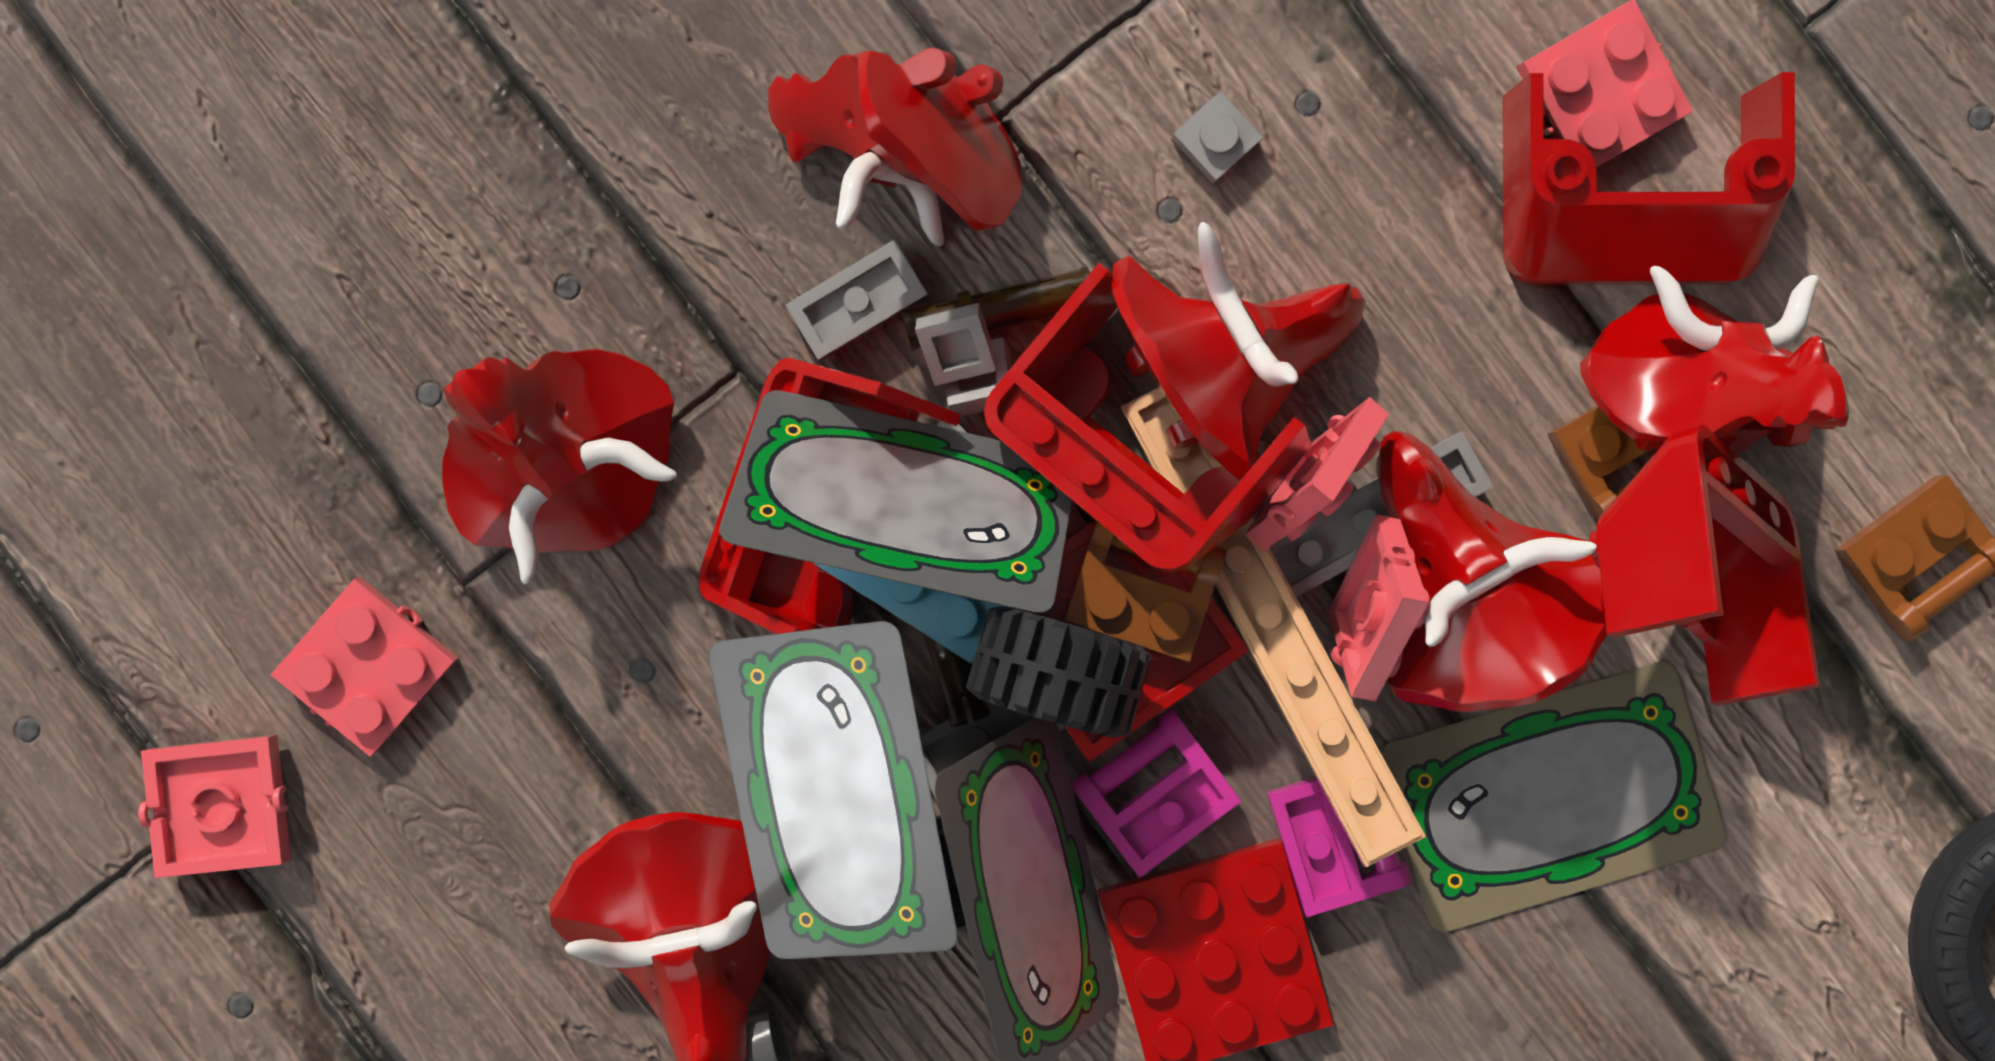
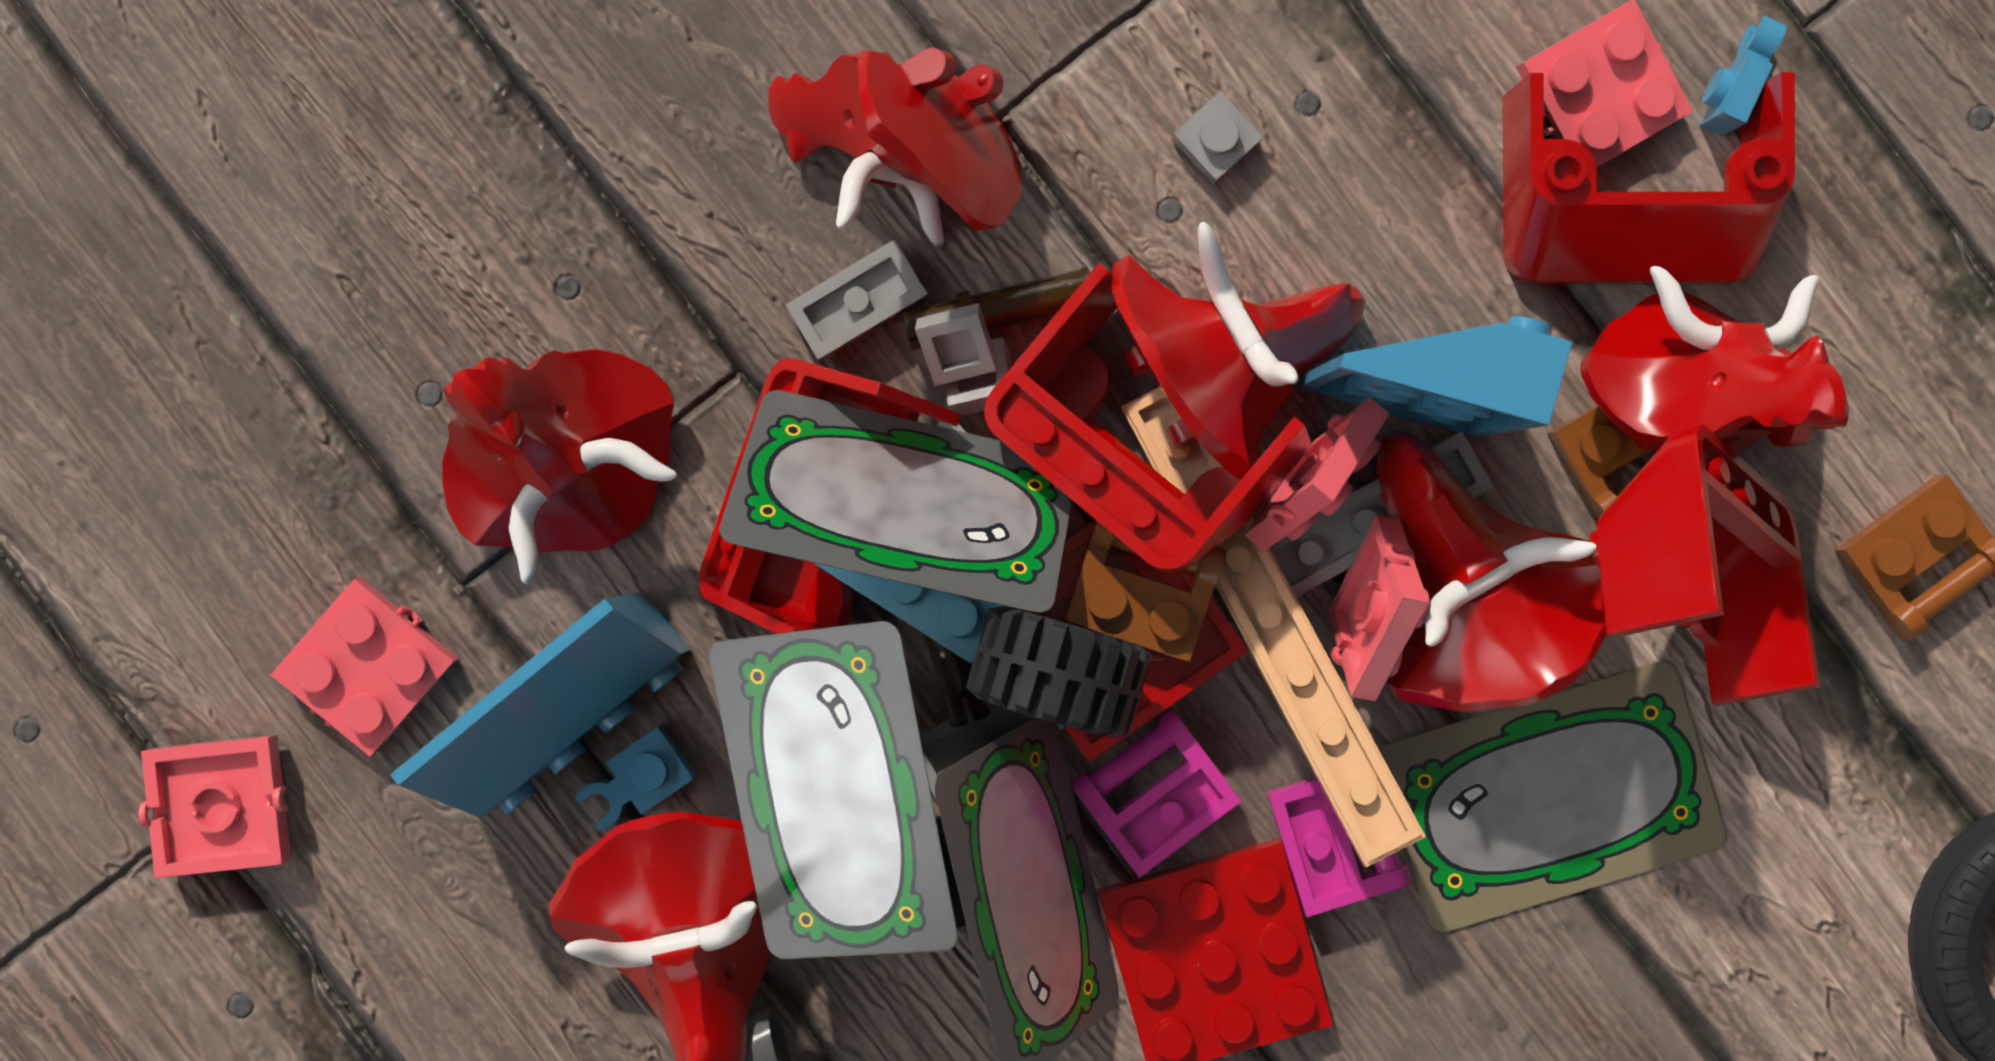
(548, 708): none -> dark azure slope
(642, 773): none -> dark azure plate
(1458, 381): none -> dark azure slope
(1736, 88): none -> dark azure plate

